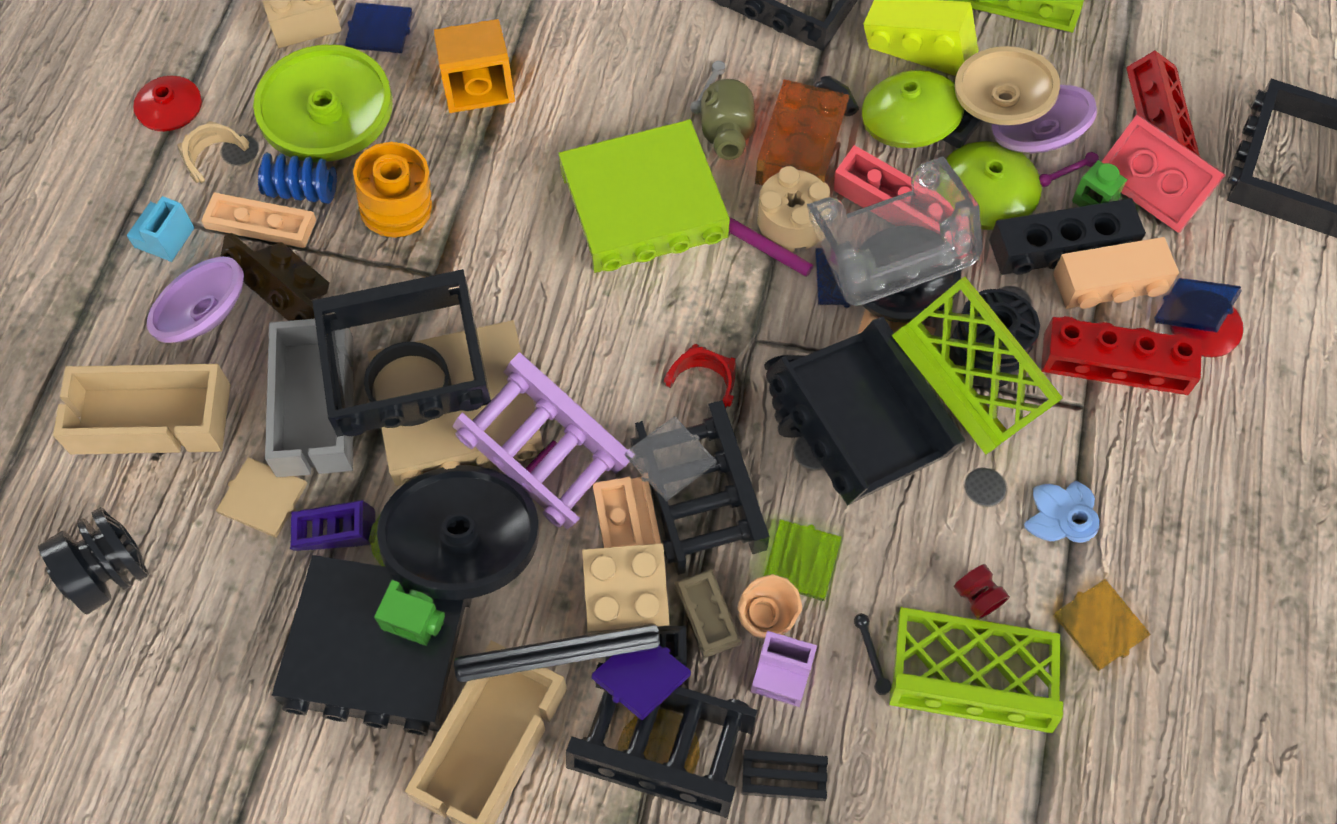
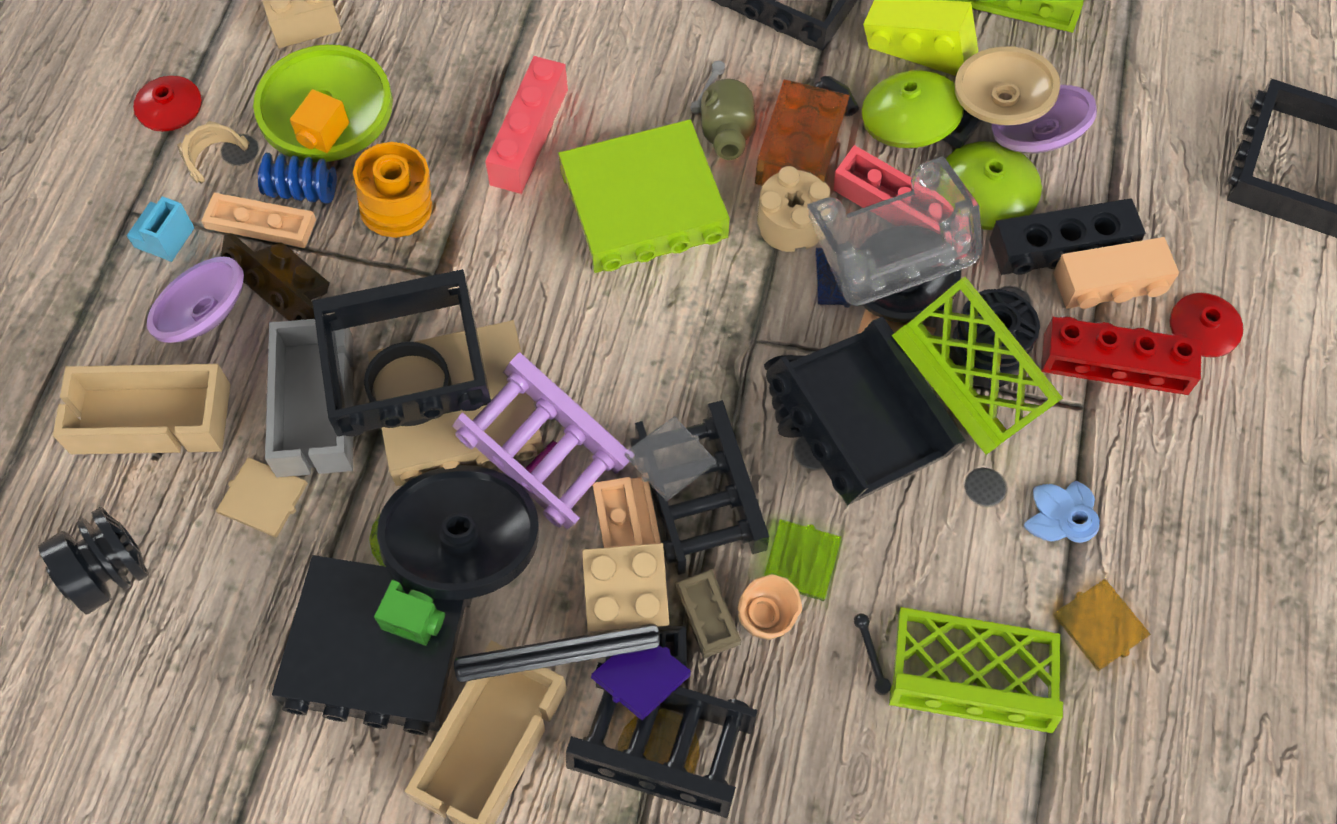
(319, 121): none -> light orange brick
(357, 526): dark purple slope -> none
(379, 27): clear blue piece -> none
(474, 65): light orange slope -> none
(527, 125): none -> coral brick
(701, 357): red helmet -> none
(770, 247): magenta bar -> none
(783, 668): lavender piece -> none
(819, 777): black tile -> none
(981, 591): dark red wheel -> none
(1089, 160): magenta hinge -> none
(1104, 180): bright green brick -> none
(1161, 98): red fence -> none
(1162, 173): coral plate -> none
(1198, 304): clear blue piece -> none

